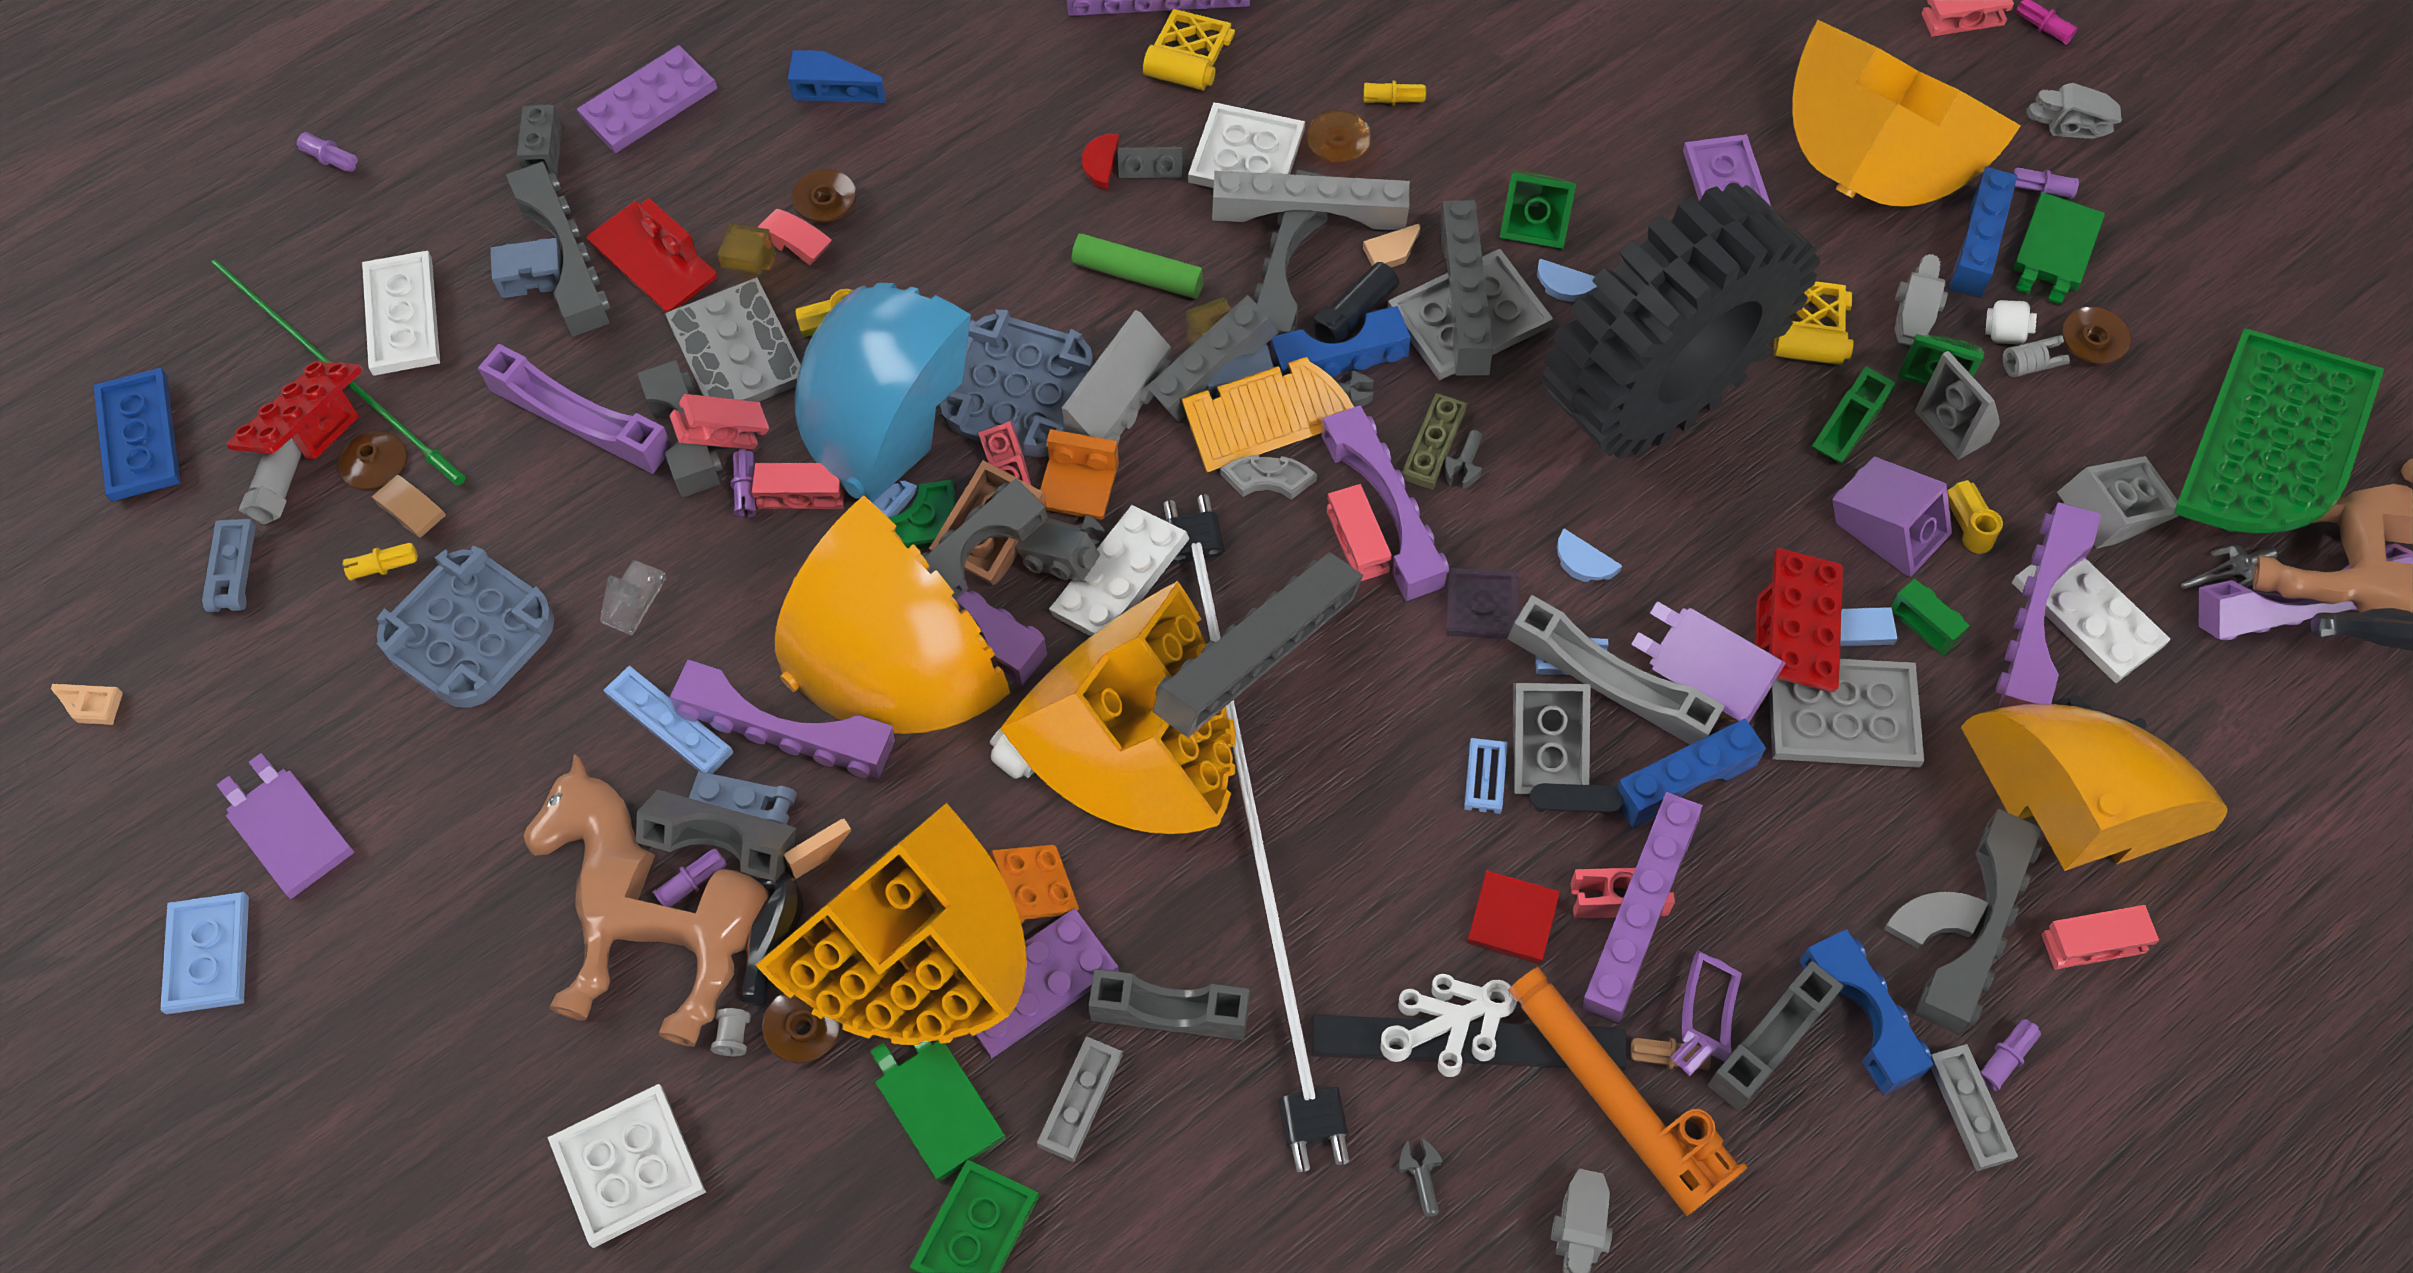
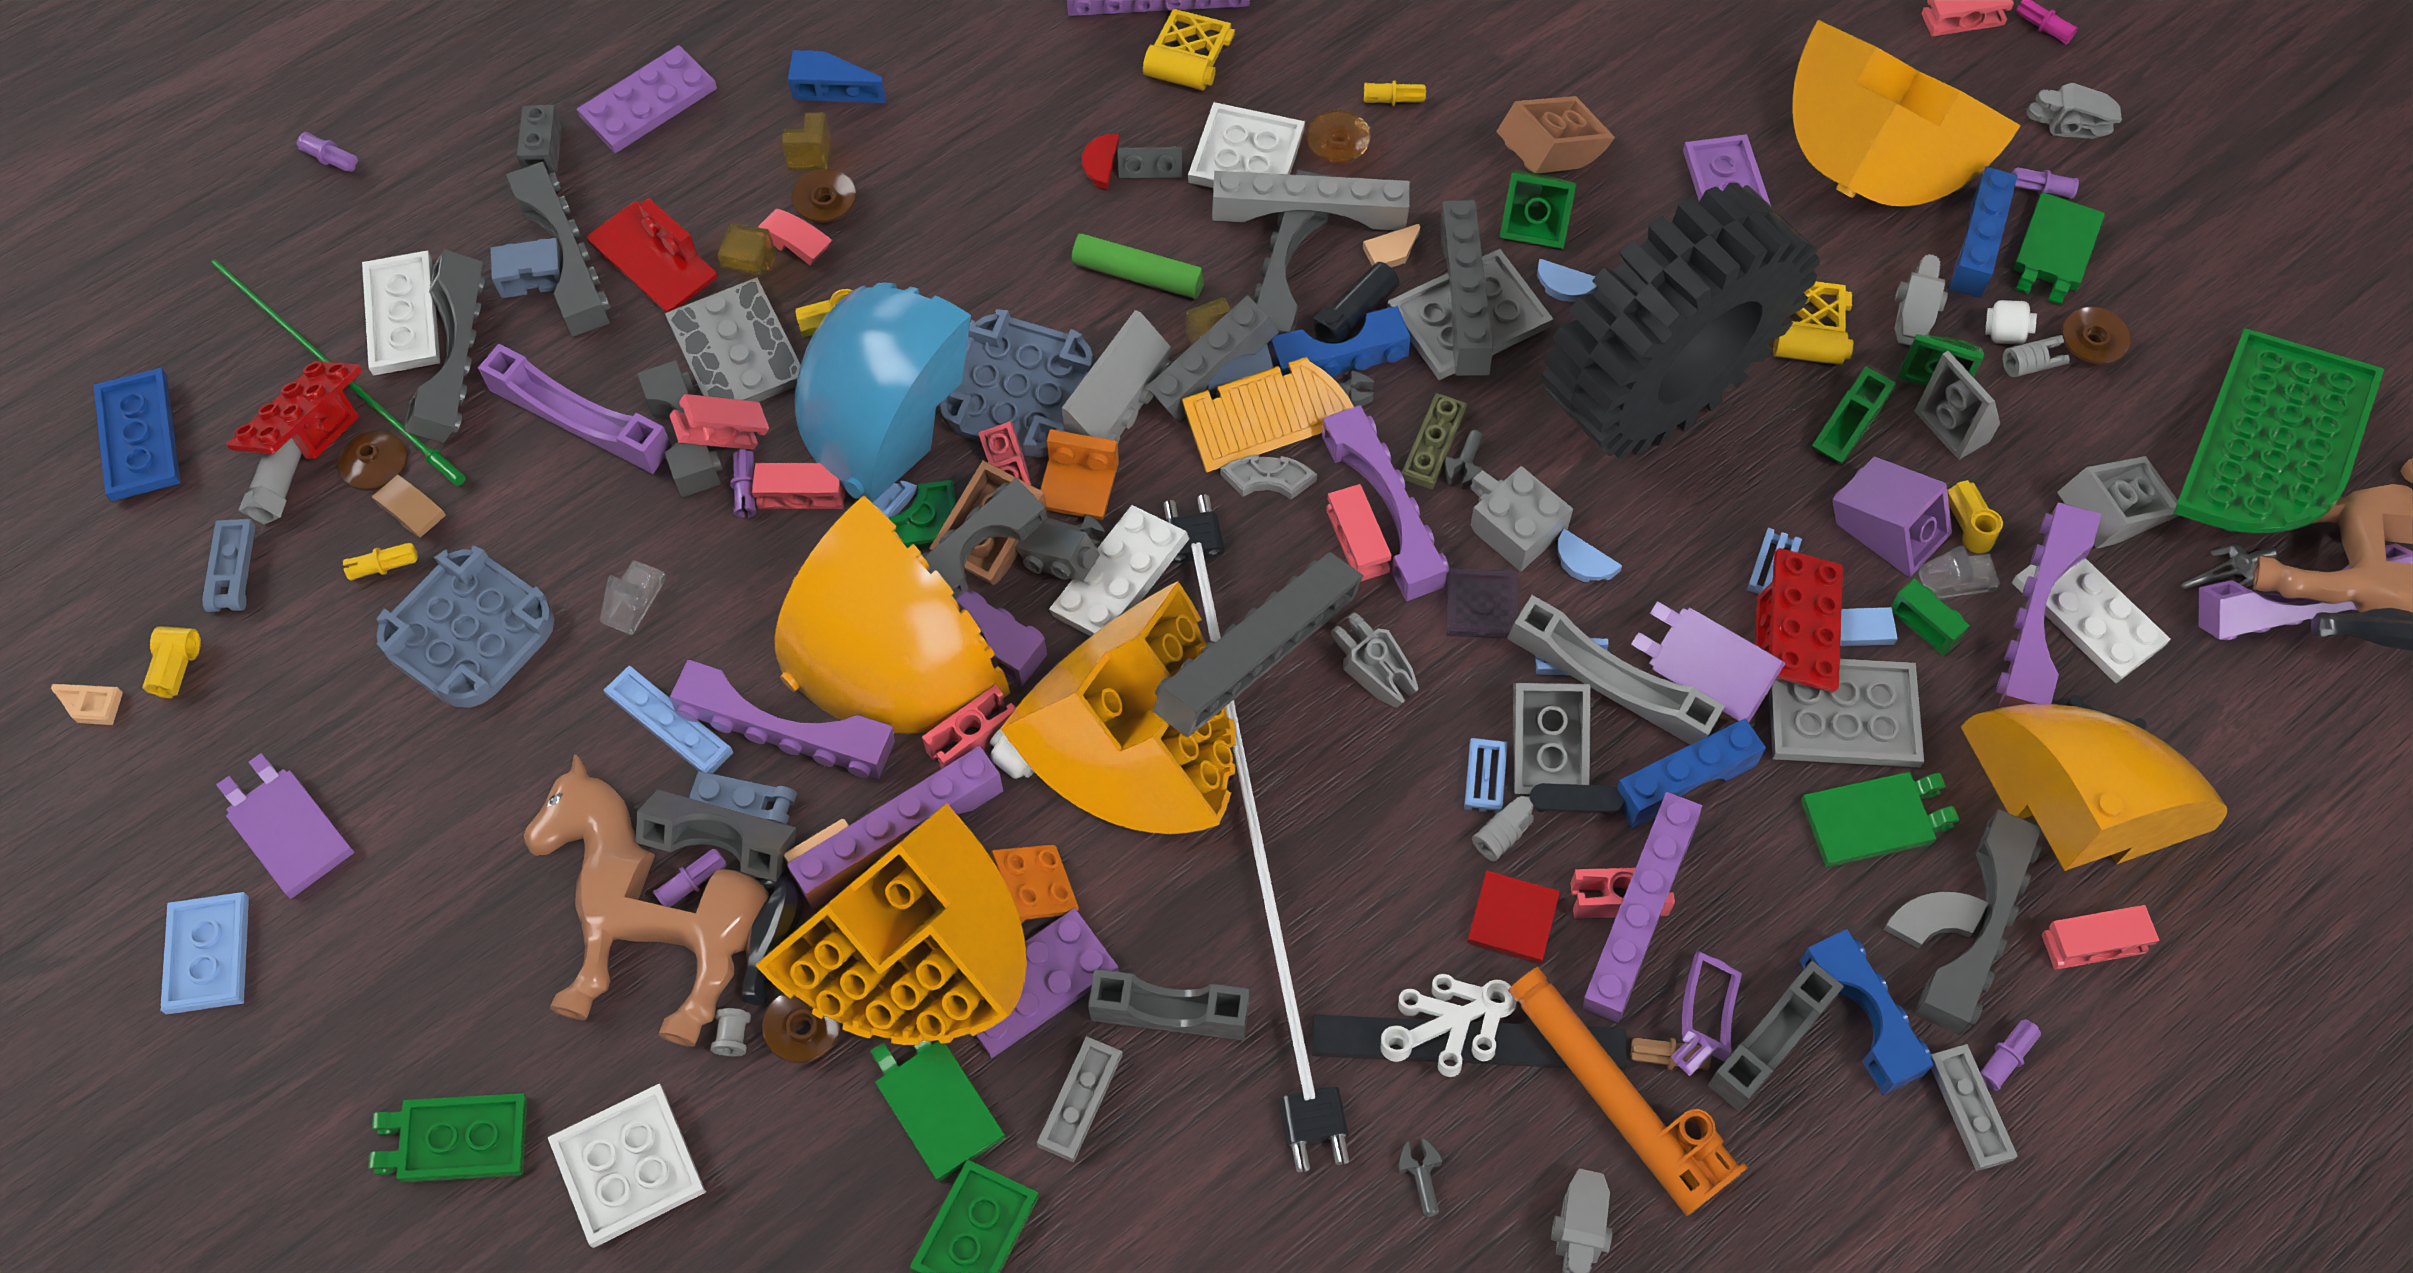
(171, 652): none -> yellow piece
(435, 403): none -> dark grey arch
(453, 1138): none -> green tile
(808, 146): none -> clear yellow piece
(843, 857): none -> medium lavender arch
(969, 716): none -> coral piece
(1376, 661): none -> light grey hinge
(1504, 828): none -> light grey hinge
(1518, 516): none -> light grey hinge
(1554, 134): none -> nougat brick
(1781, 541): none -> light blue tile
(1876, 817): none -> green tile
(1959, 574): none -> clear slope

